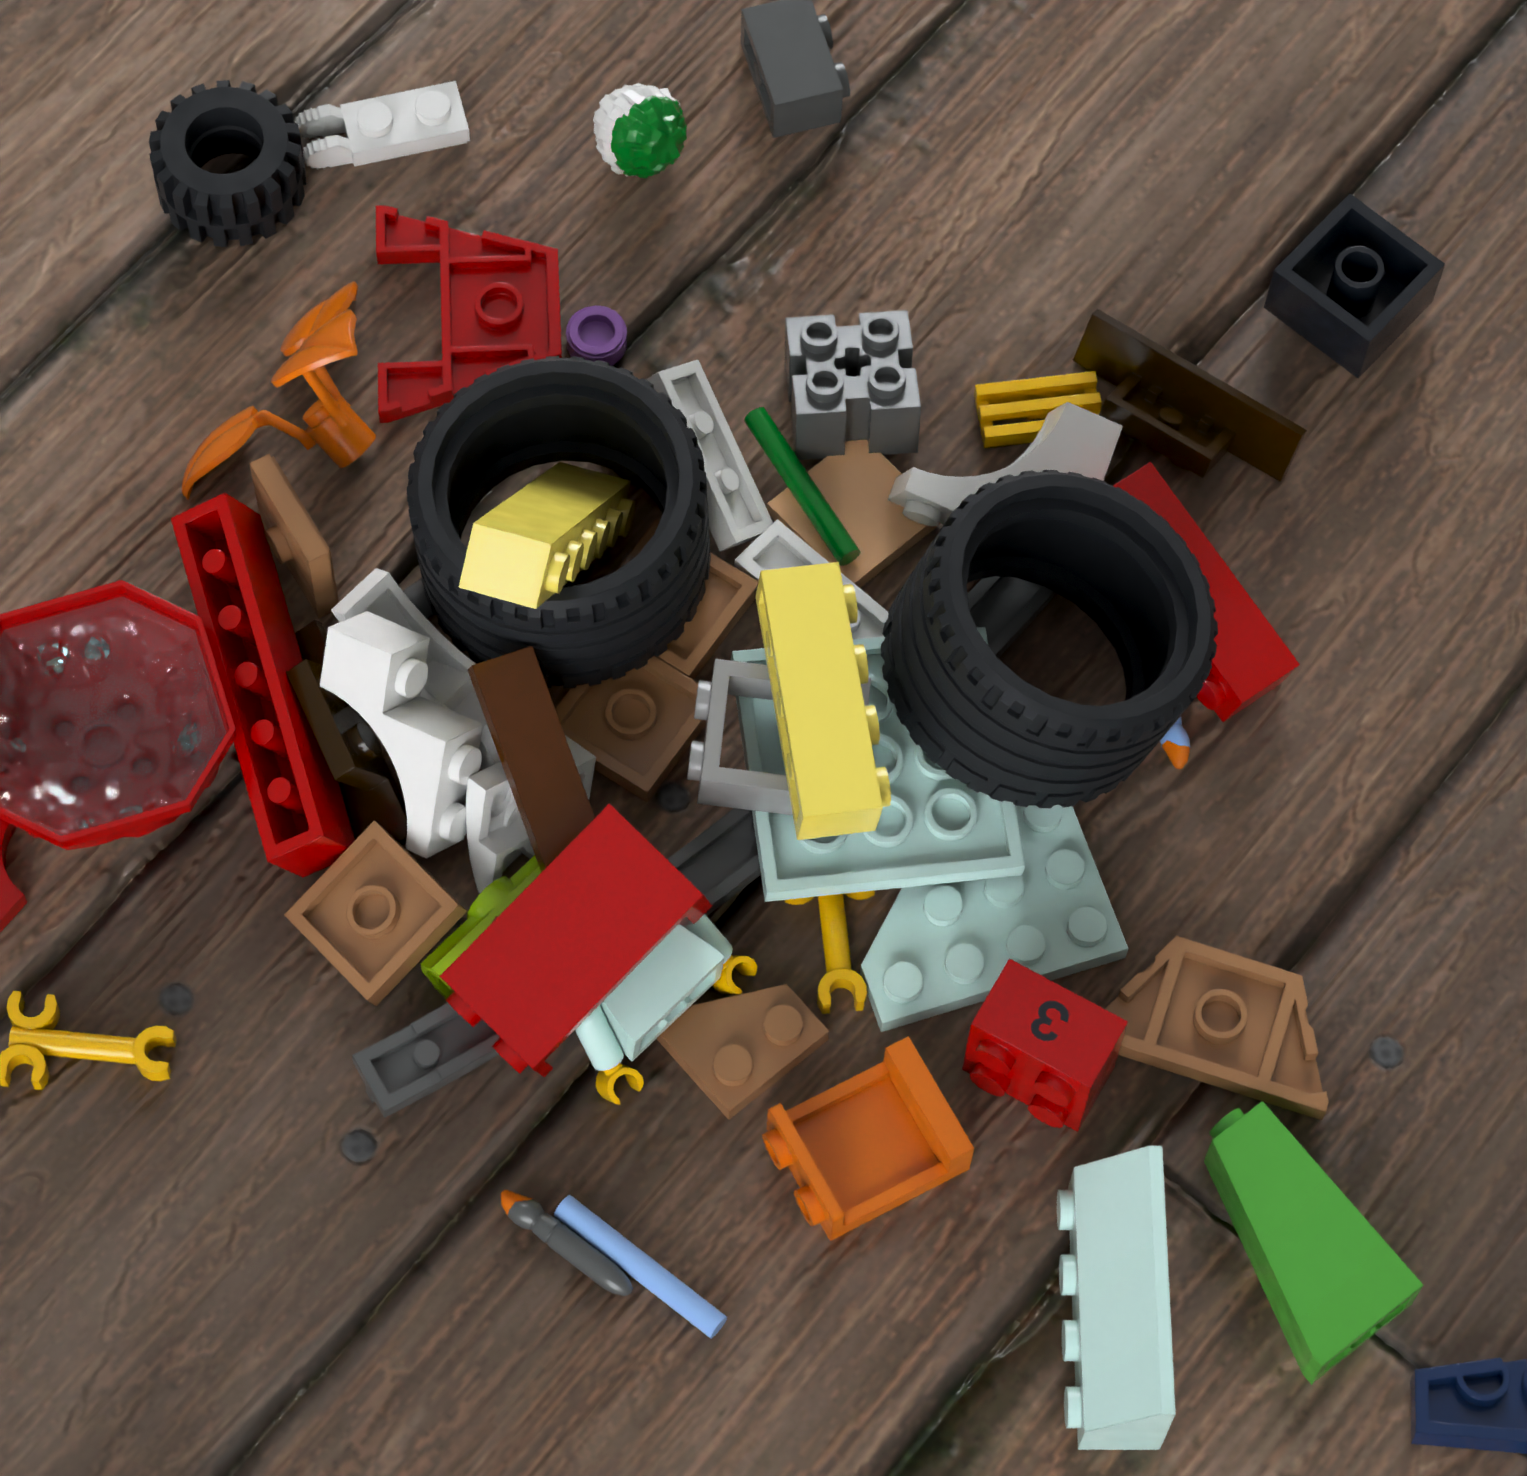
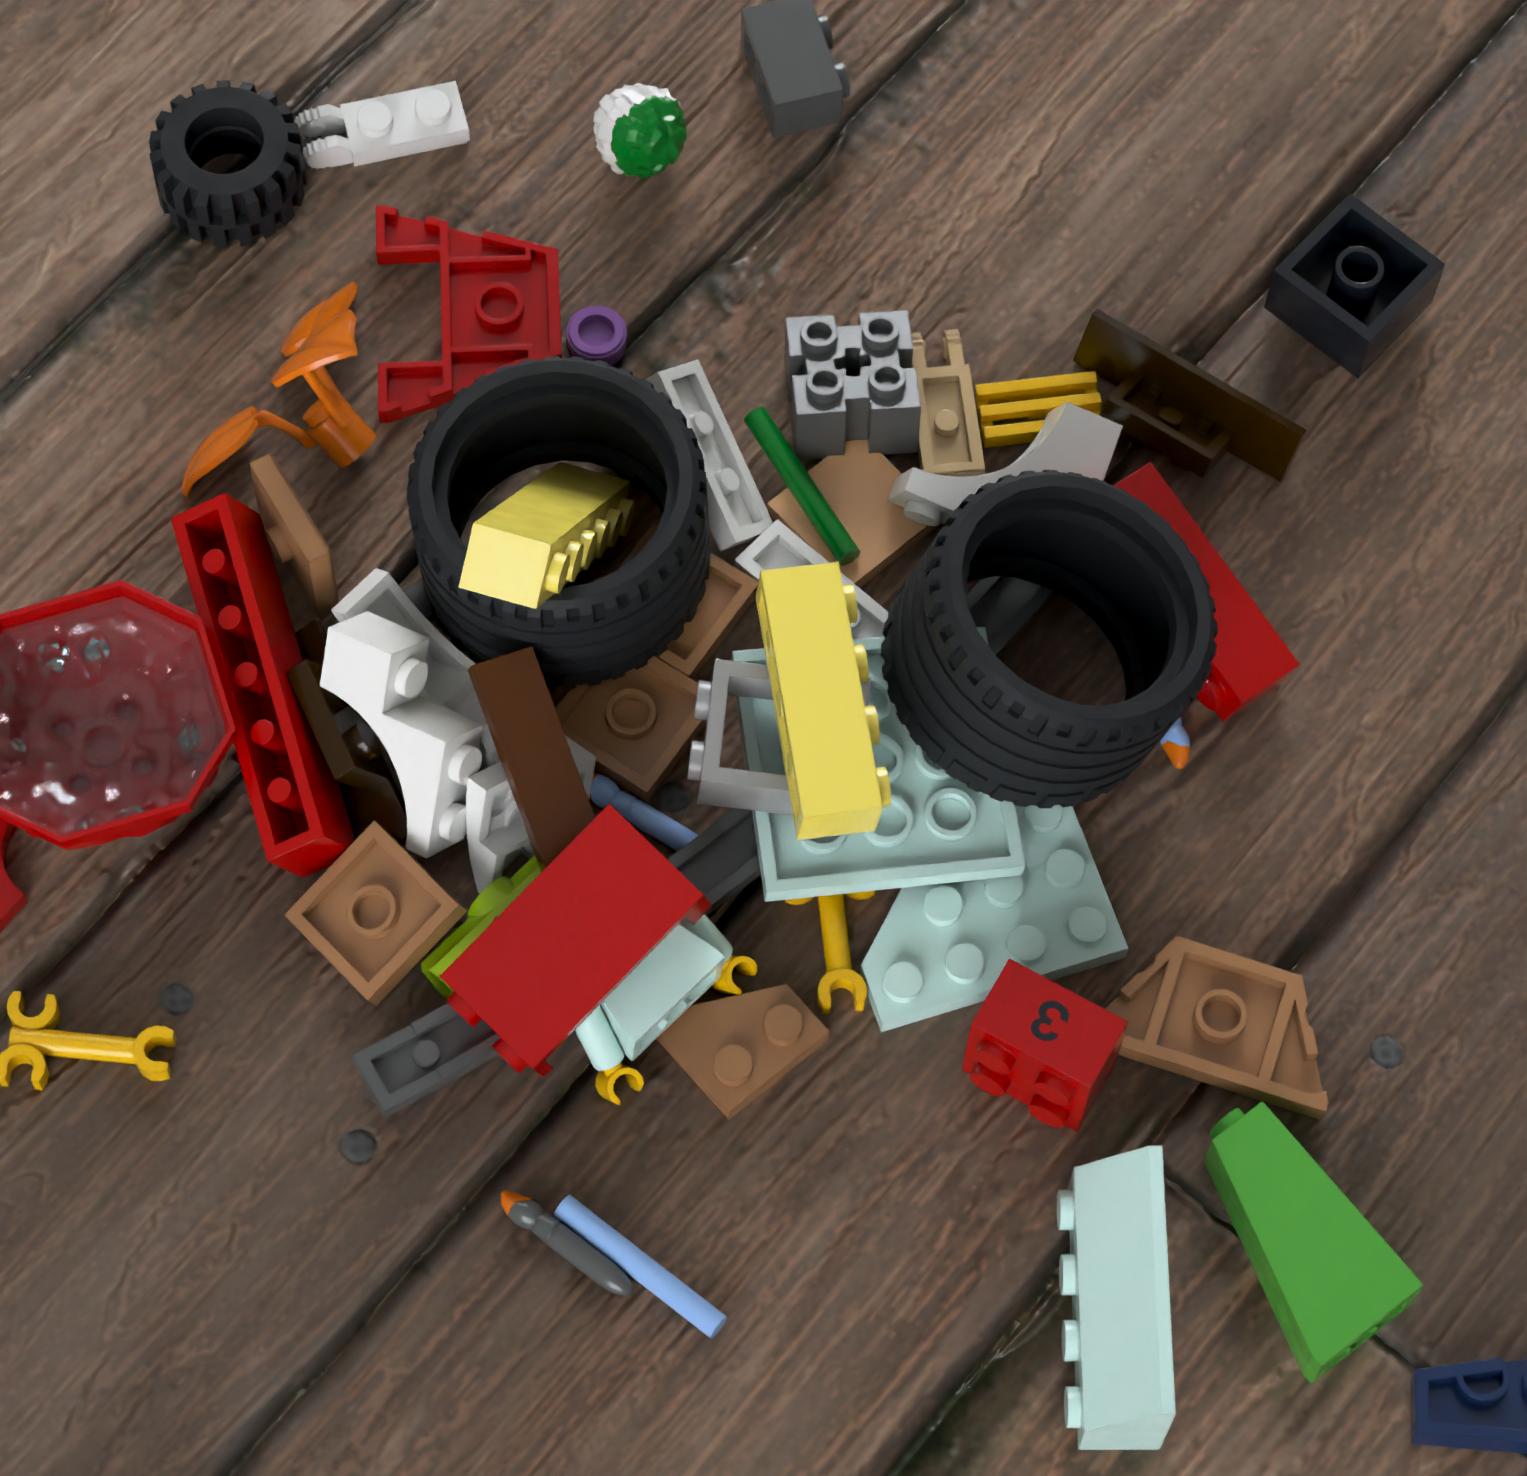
(640, 814): none -> light blue piece
(869, 1142): orange panel -> none
(948, 415): none -> tan hinge

